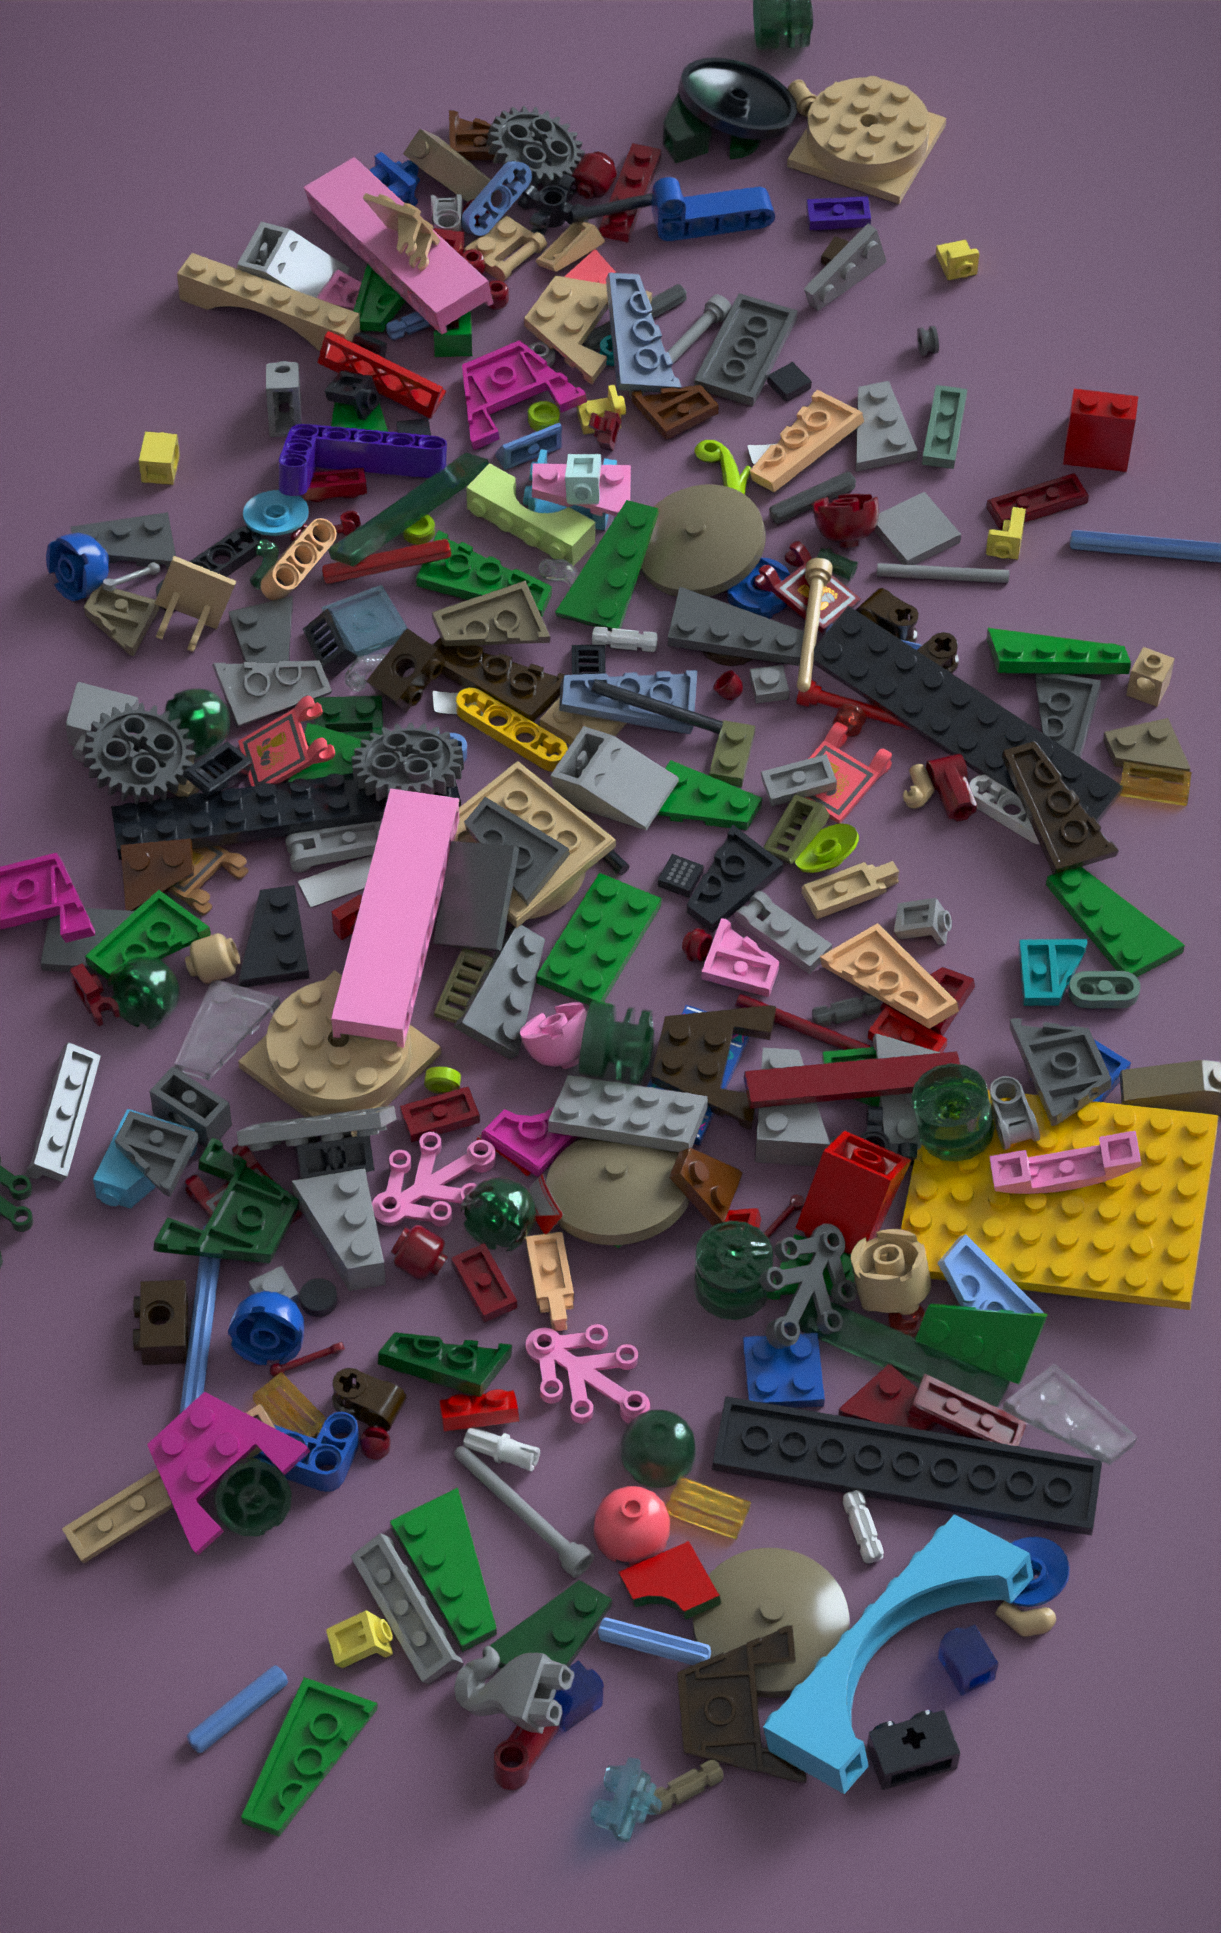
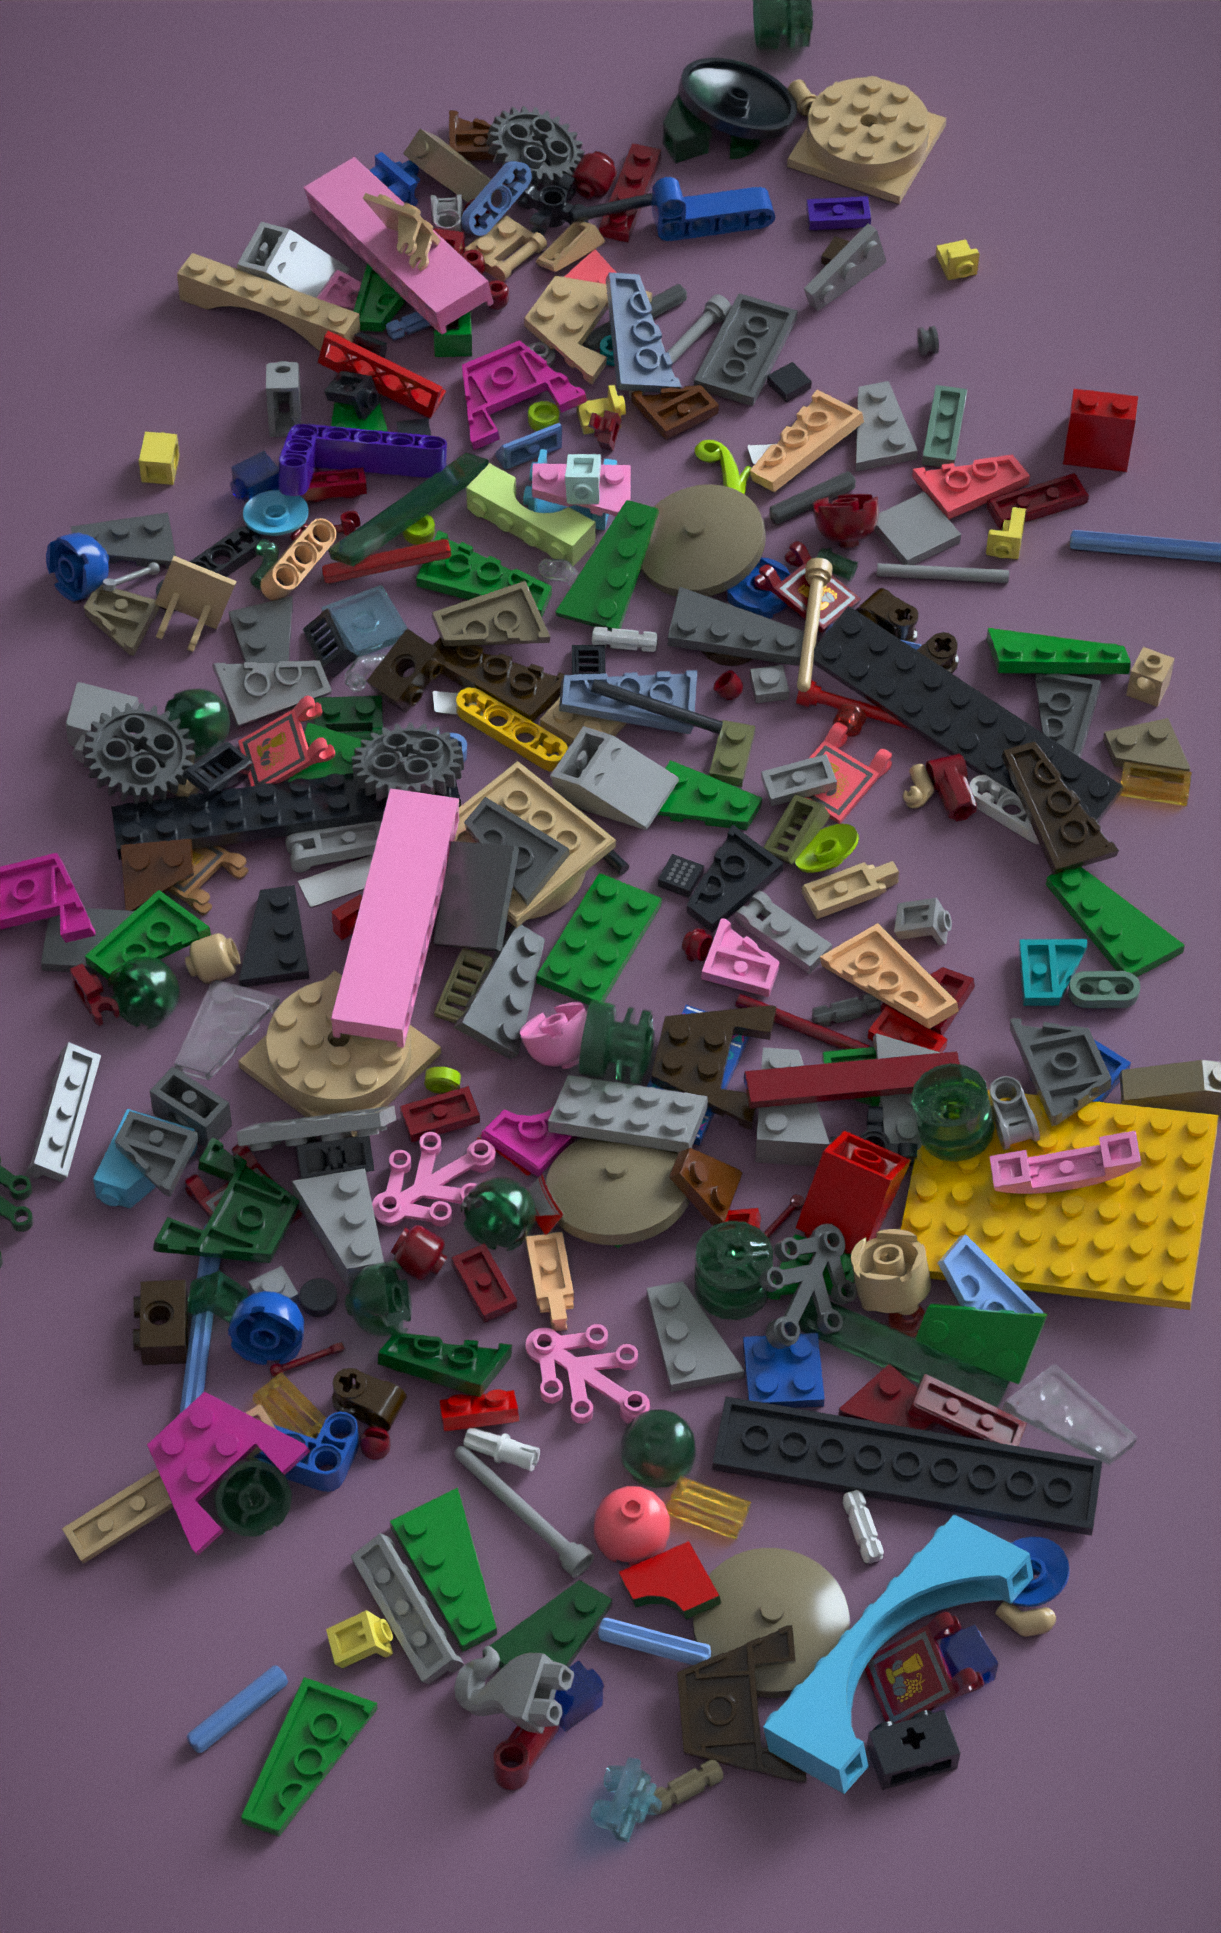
(215, 1294): none -> clear green bracket
(254, 476): none -> clear blue brick
(380, 1300): none -> clear green cylinder
(688, 1340): none -> light grey wing
(914, 1675): none -> dark red flag
(970, 486): none -> coral wing

